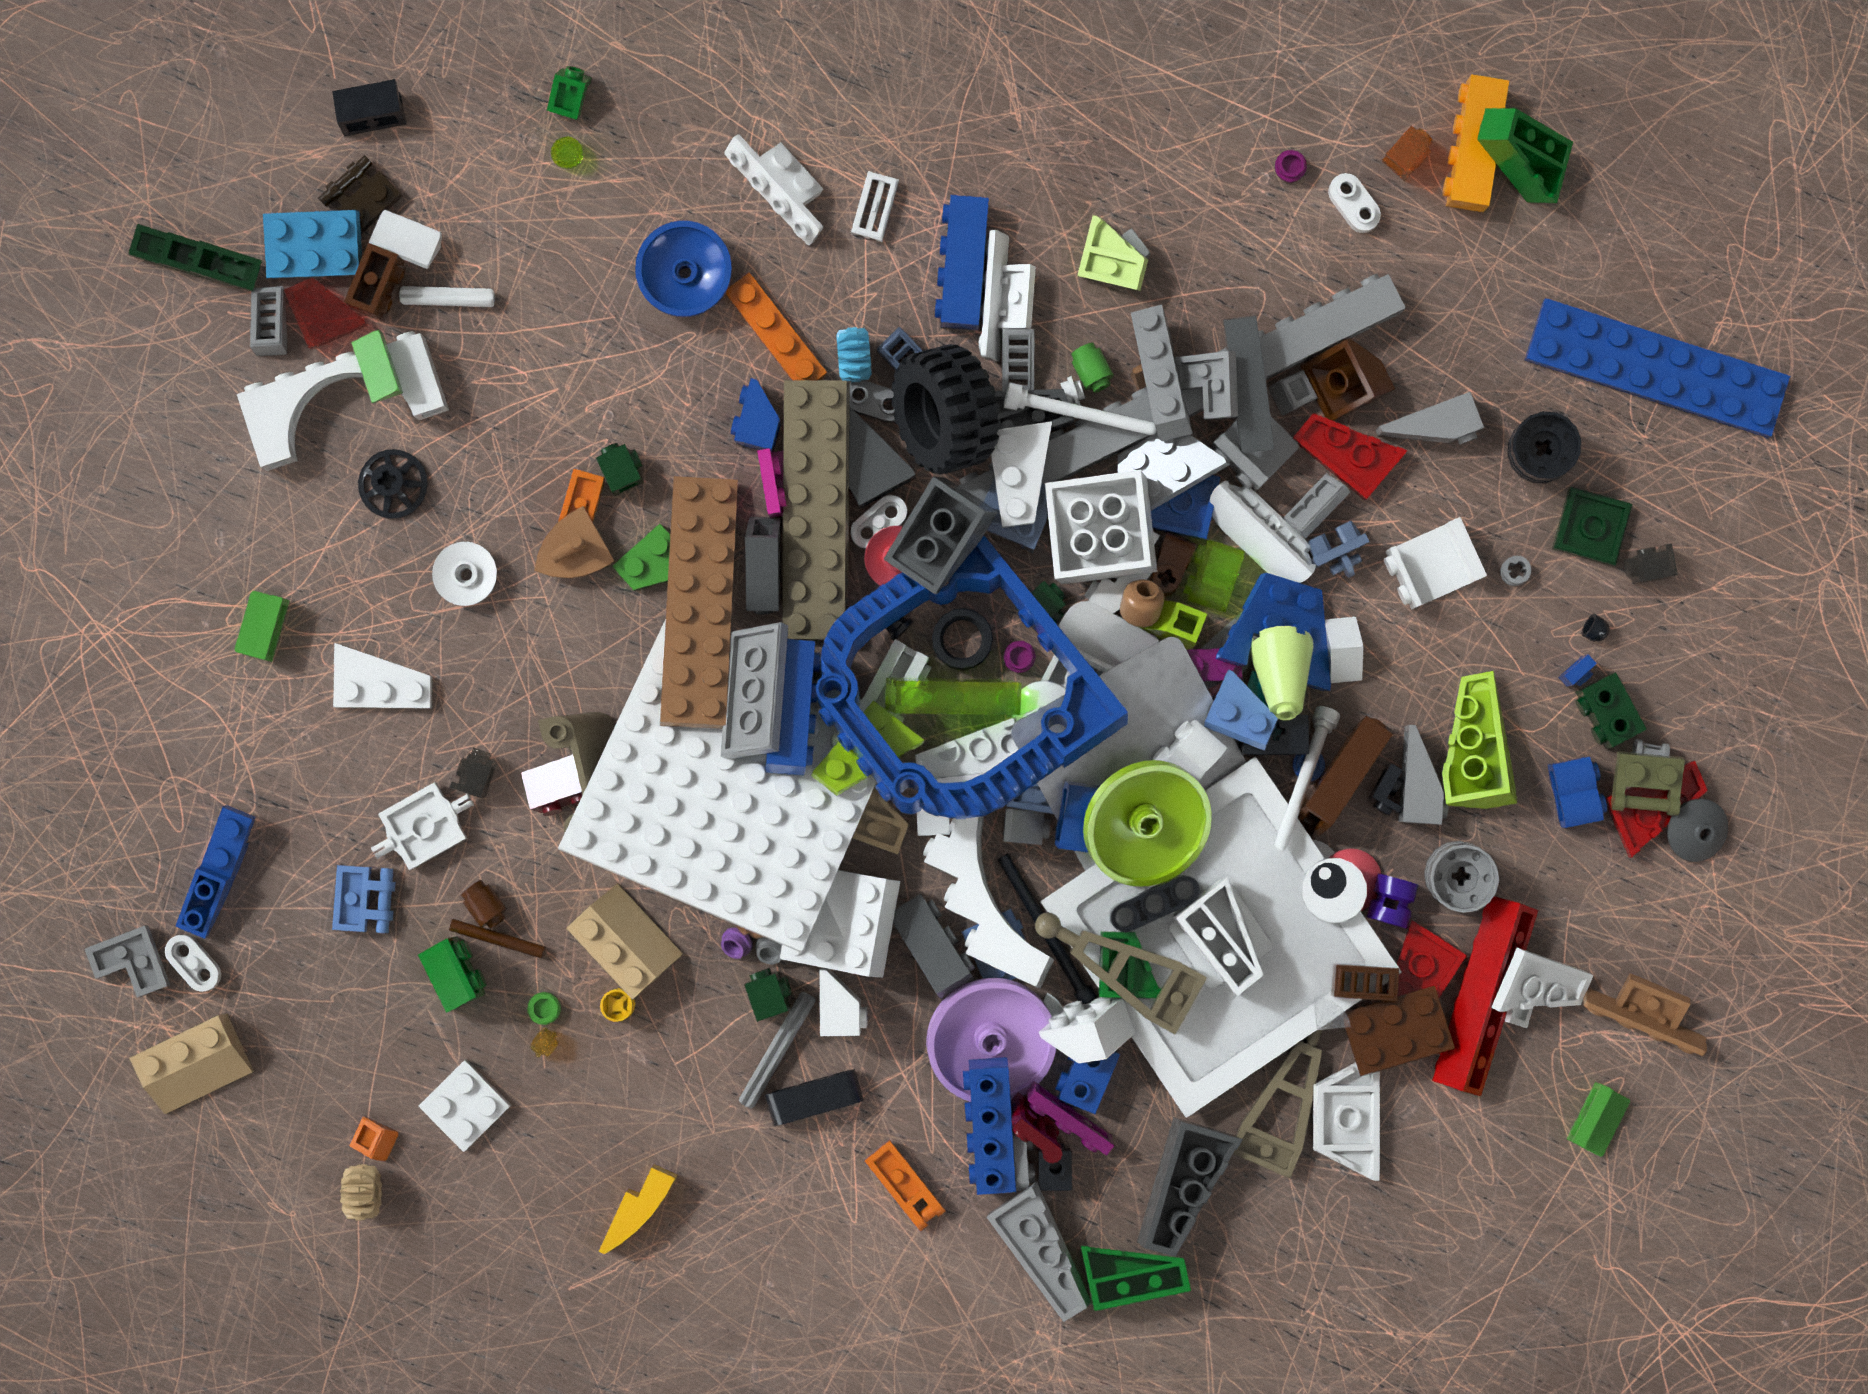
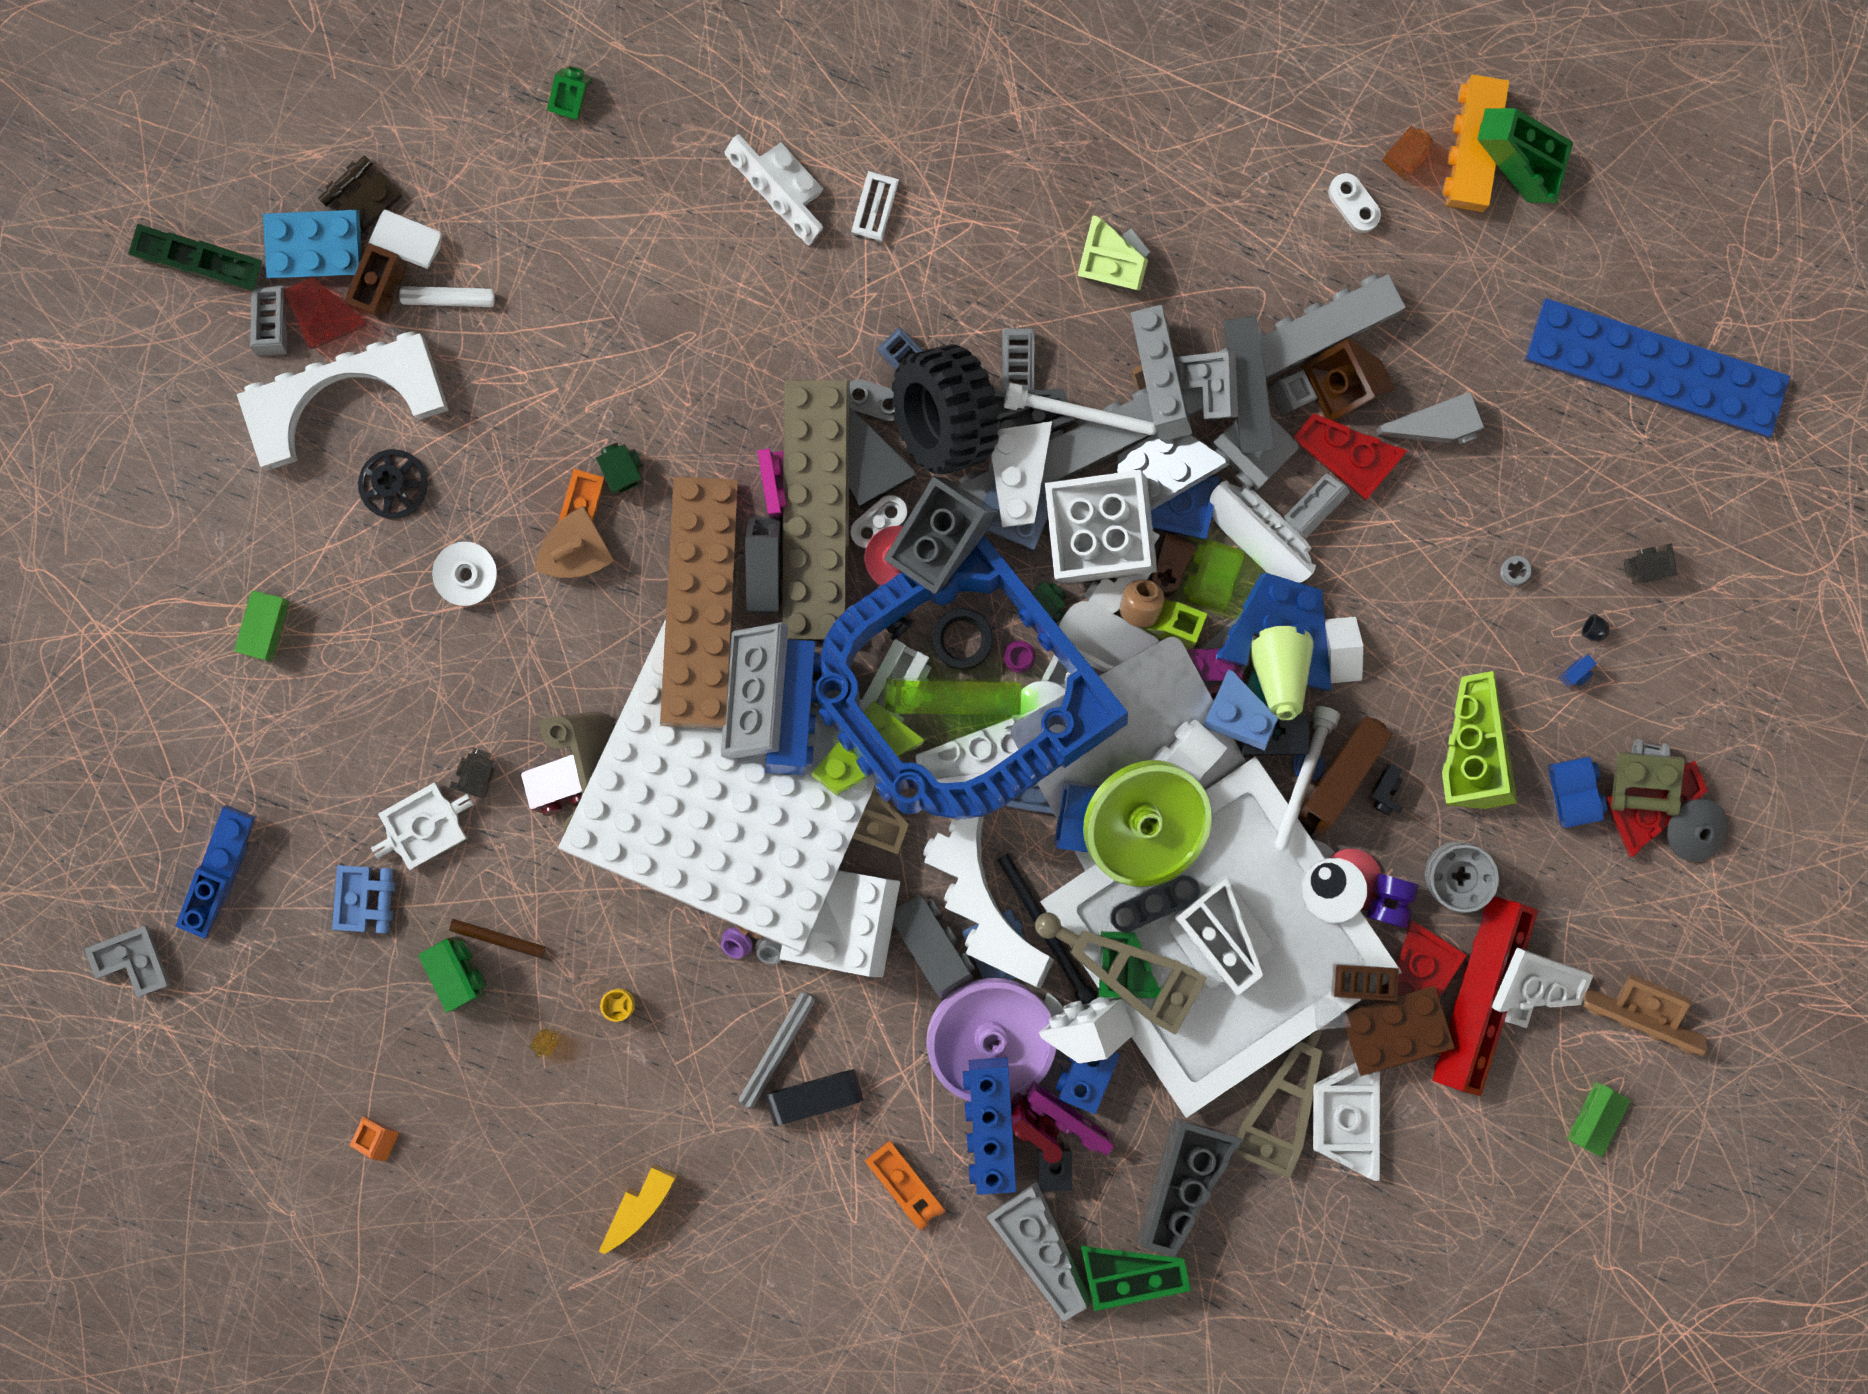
(192, 965): white plate -> none
(192, 1064): tan slope -> none
(361, 1192): tan gear -> none
(369, 107): black hinge -> none
(377, 366): slope -> none
(377, 683): white wing -> none
(464, 1105): white plate -> none
(484, 904): reddish brown brick -> none
(544, 1008): bright green tile -> none
(566, 152): clear neon green plate -> none
(624, 941): tan slope -> none
(647, 561): bright green wing -> none
(680, 247): blue dish -> none
(758, 422): blue slope -> none
(768, 993): dark green brick -> none
(774, 330): orange plate -> none
(839, 1007): white slope -> none
(854, 354): medium azure gear -> none
(931, 825): white tile -> none
(963, 262): blue brick -> none
(1007, 296): white bracket -> none
(1023, 1171): light grey plate -> none
(1025, 827): light grey slope -> none
(1073, 391): white plate -> none
(1092, 367): bright green brick -> none
(1290, 166): magenta plate -> none
(1350, 539): sand blue hips -> none
(1420, 789): light grey slope -> none
(1434, 564): white panel -> none
(1562, 443): black wheel -> none
(1592, 526): dark green tile -> none
(1609, 711): dark green brick -> none

